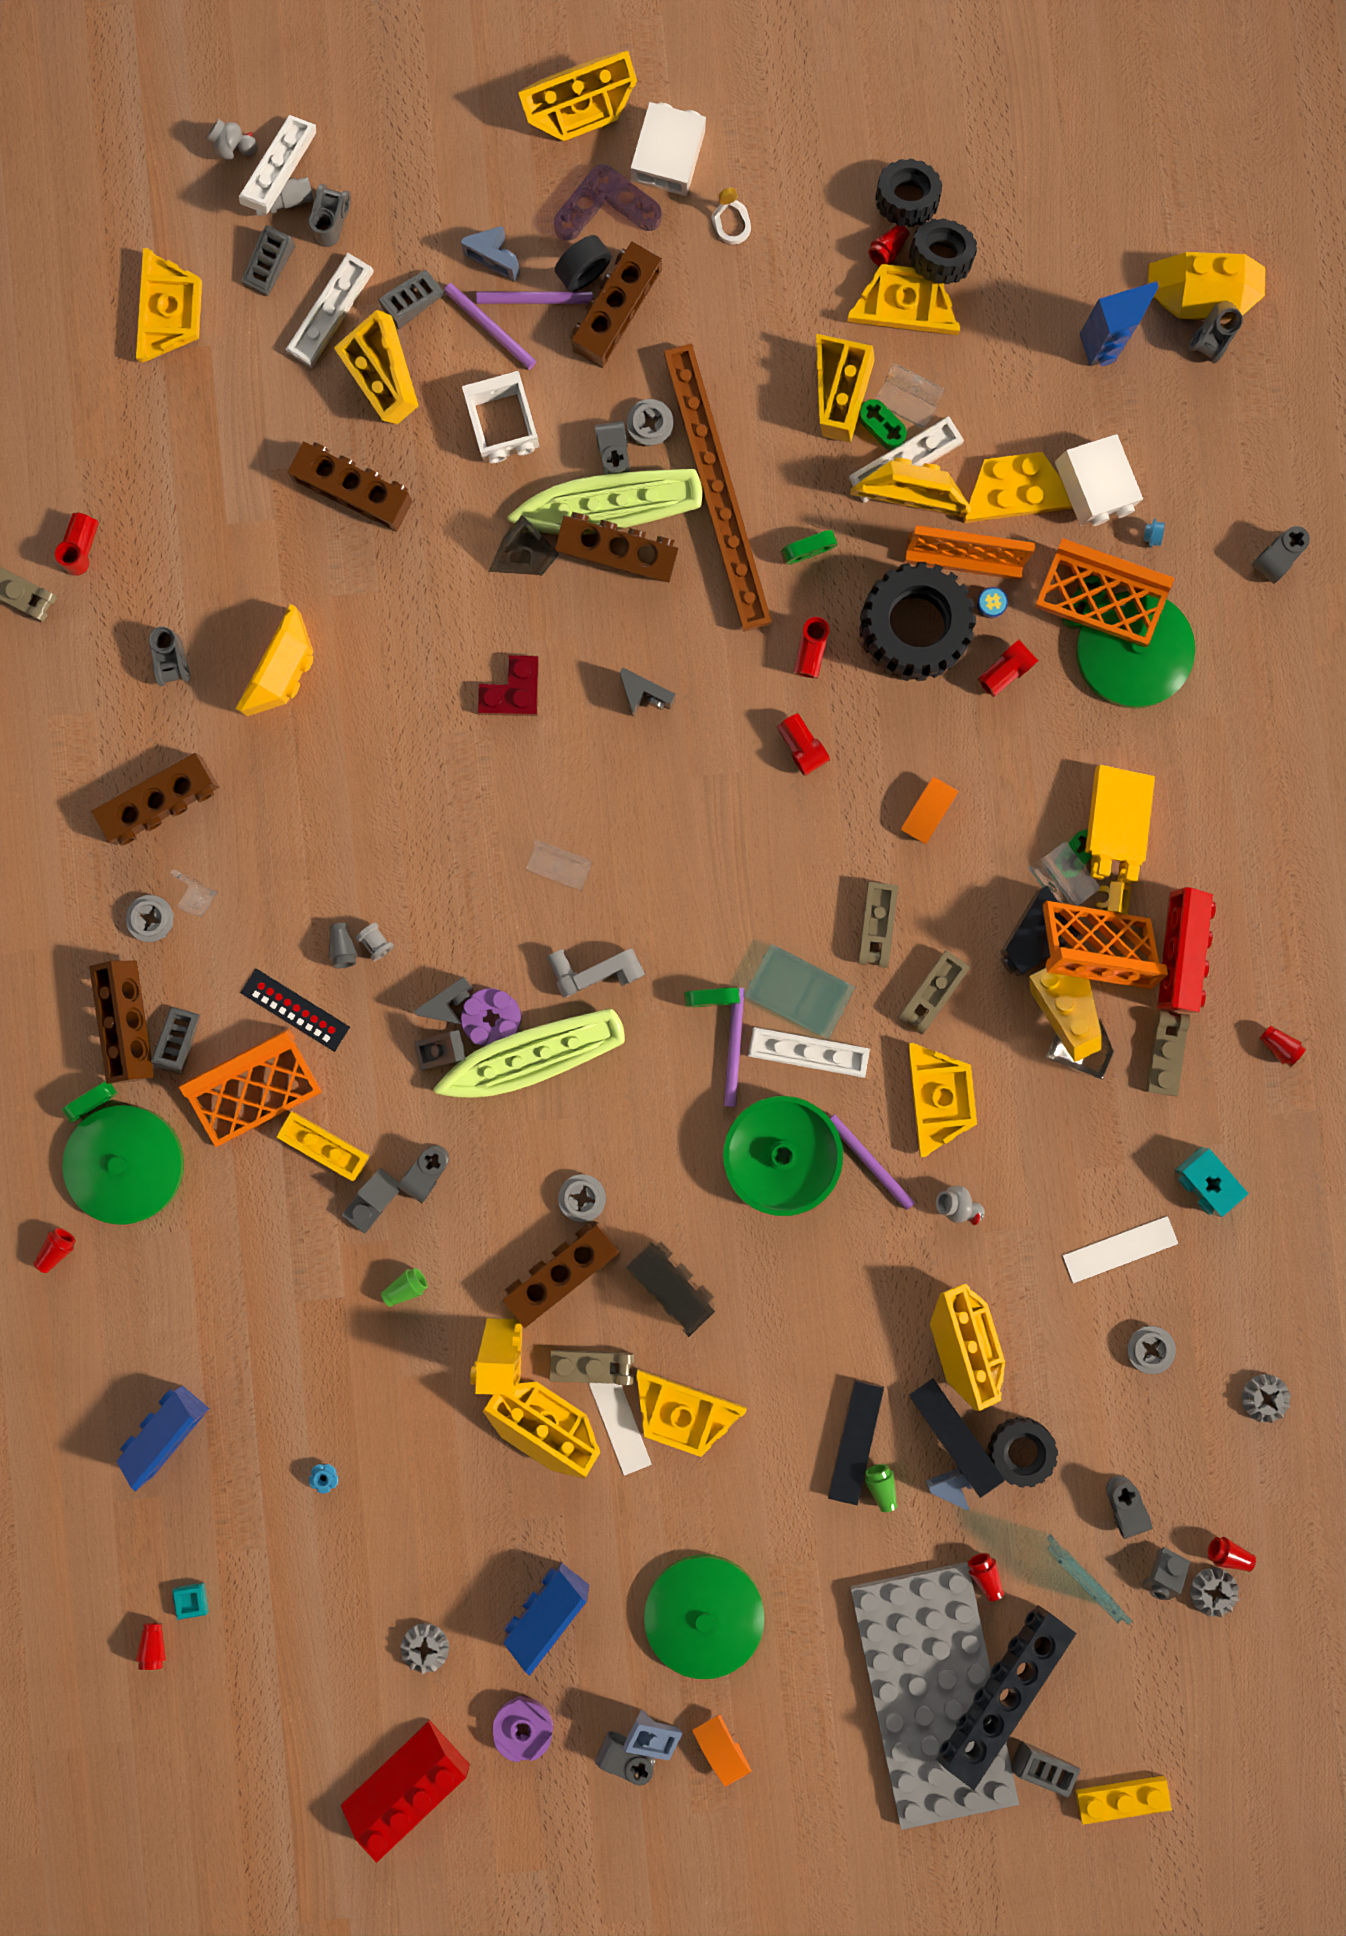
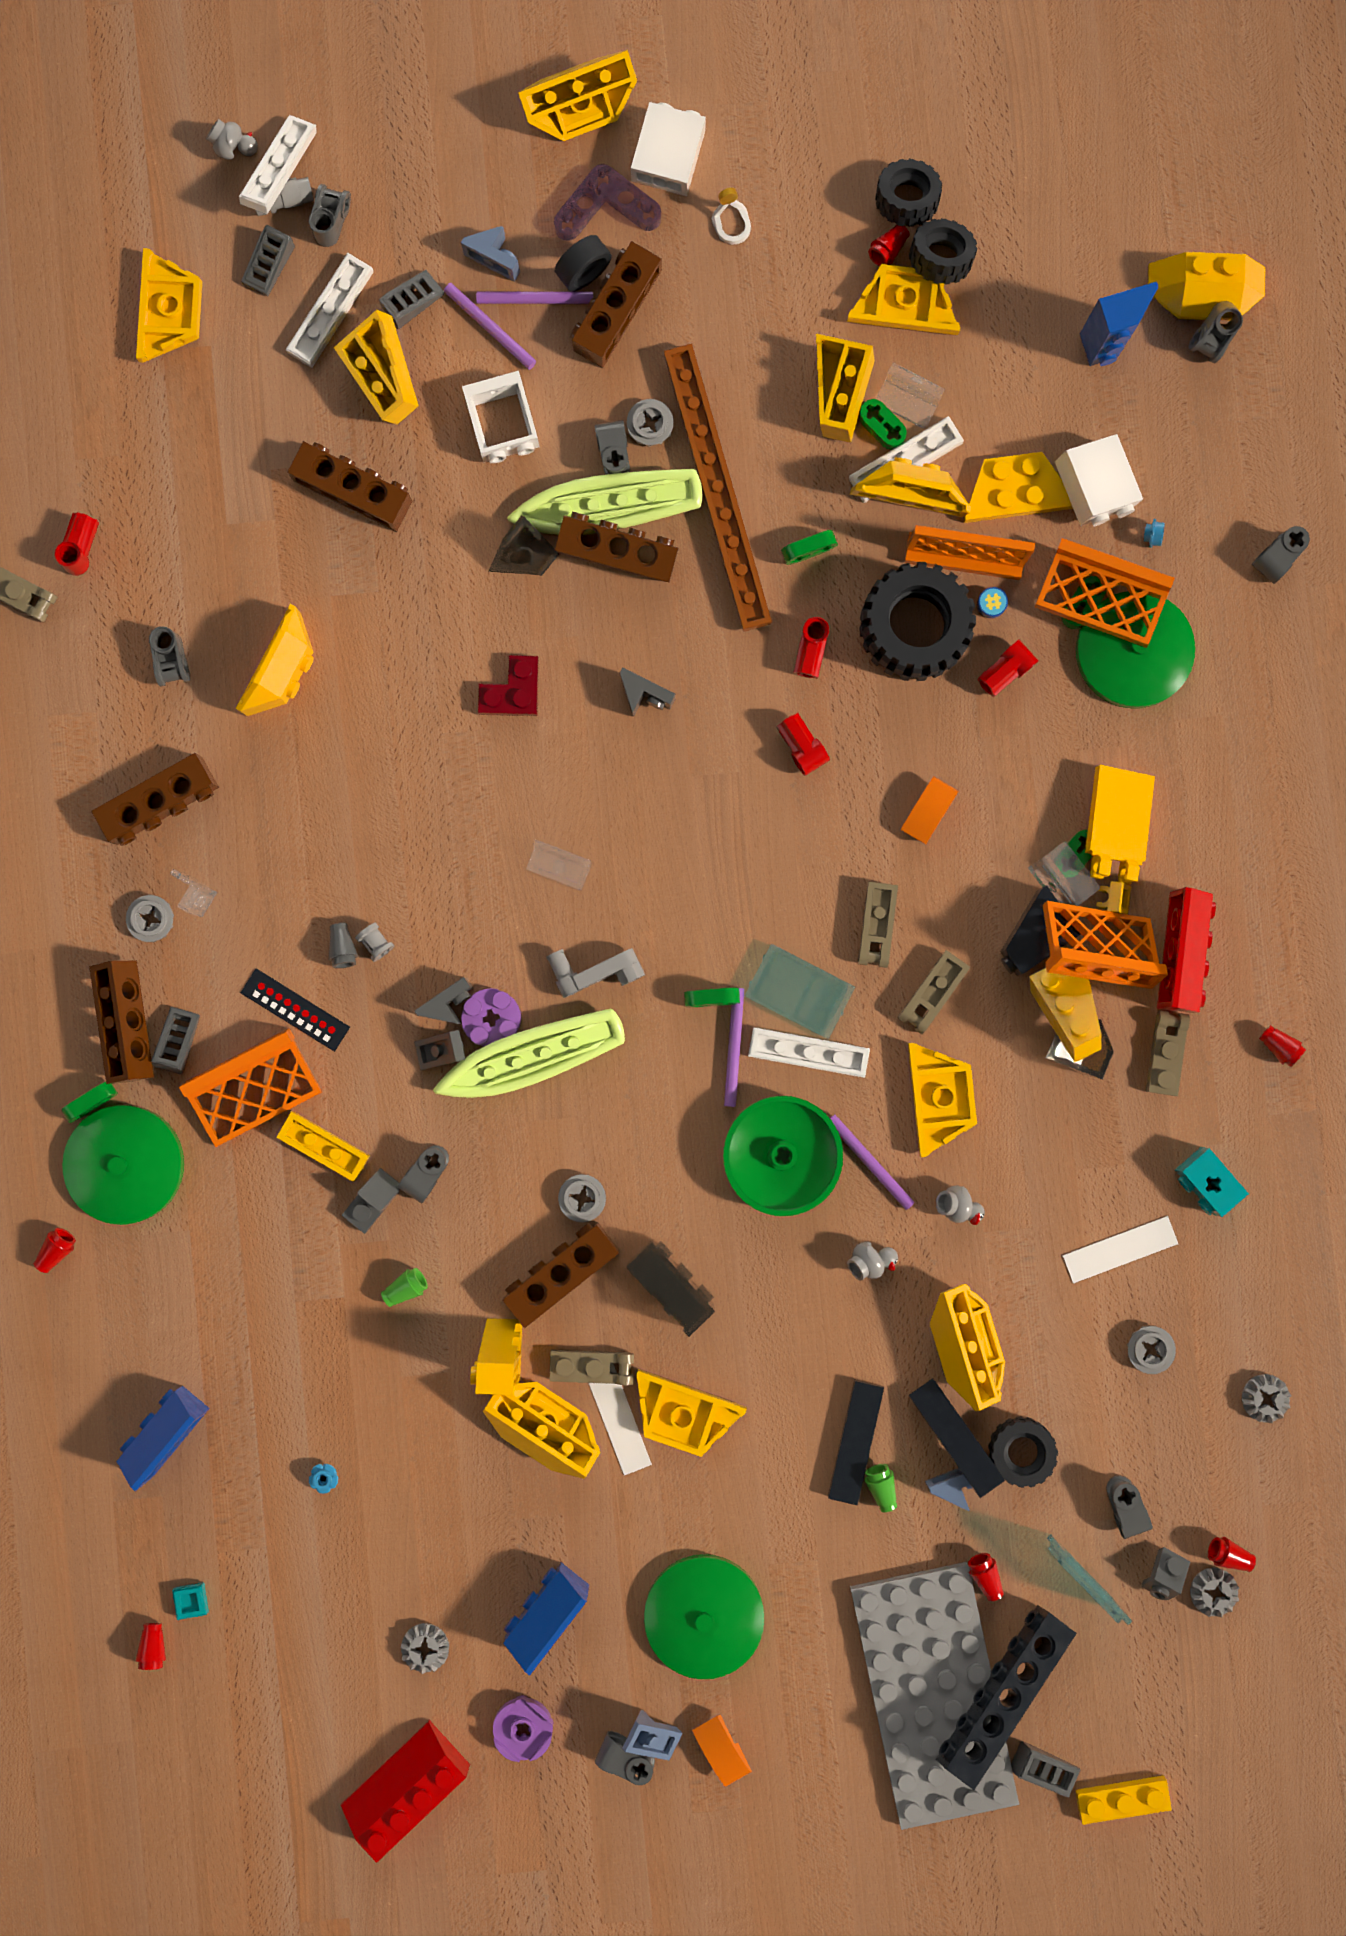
(869, 1263): none -> light grey animal

